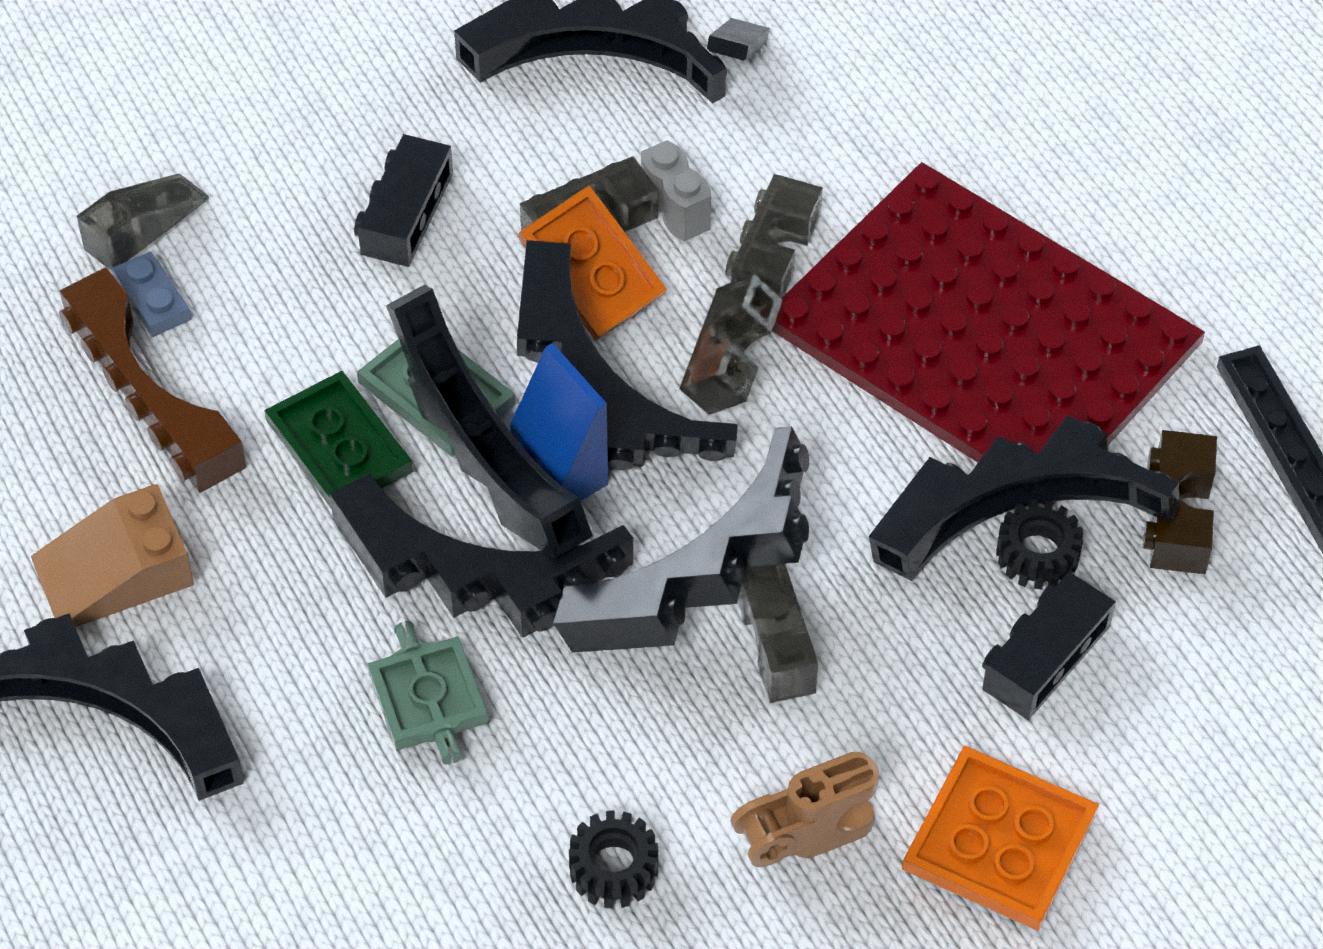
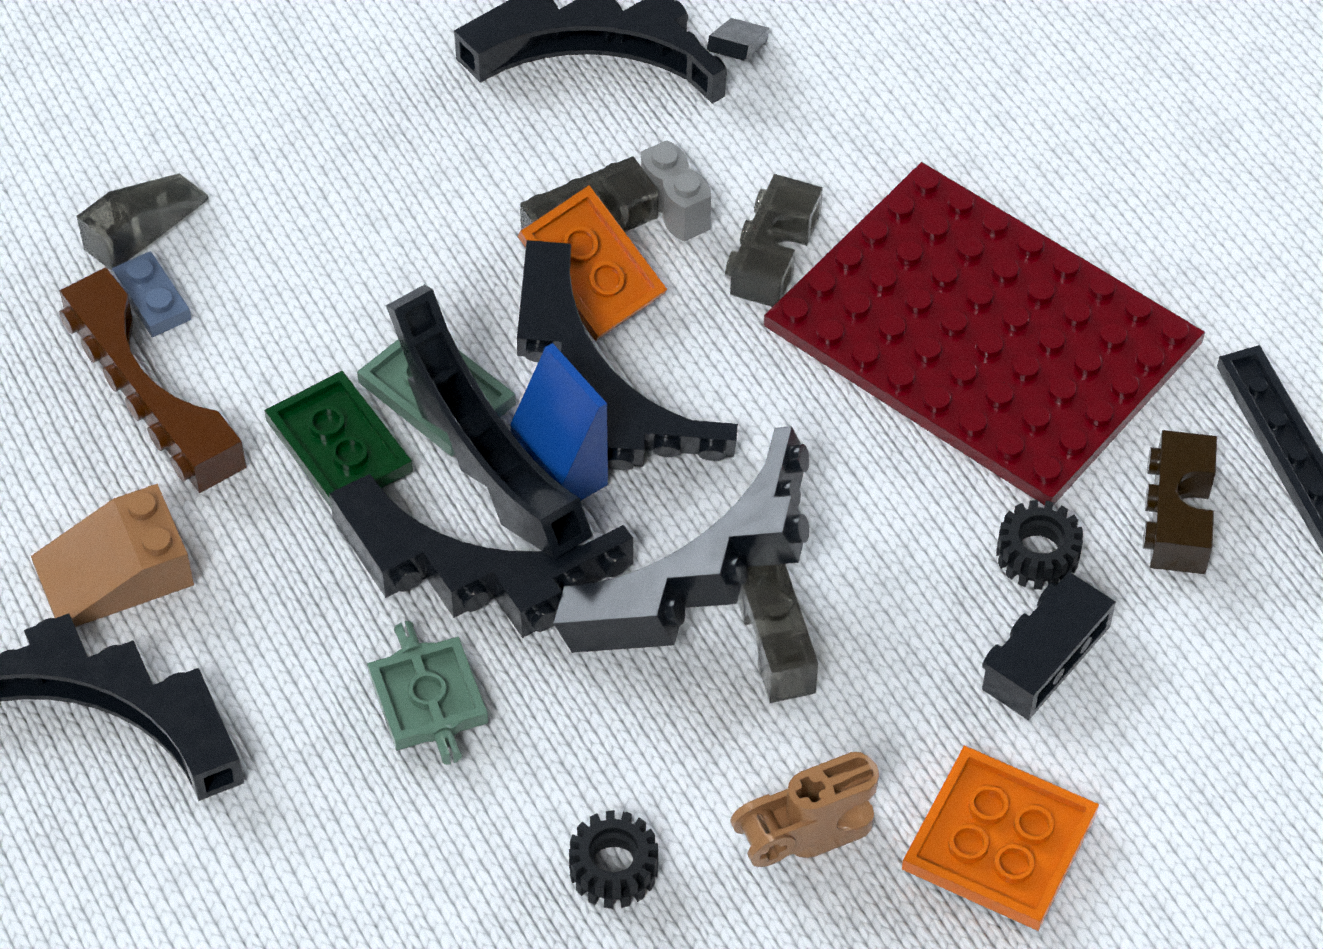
(404, 200): black brick -> none
(718, 368): clear smoke arch -> none
(1070, 466): black arch -> none

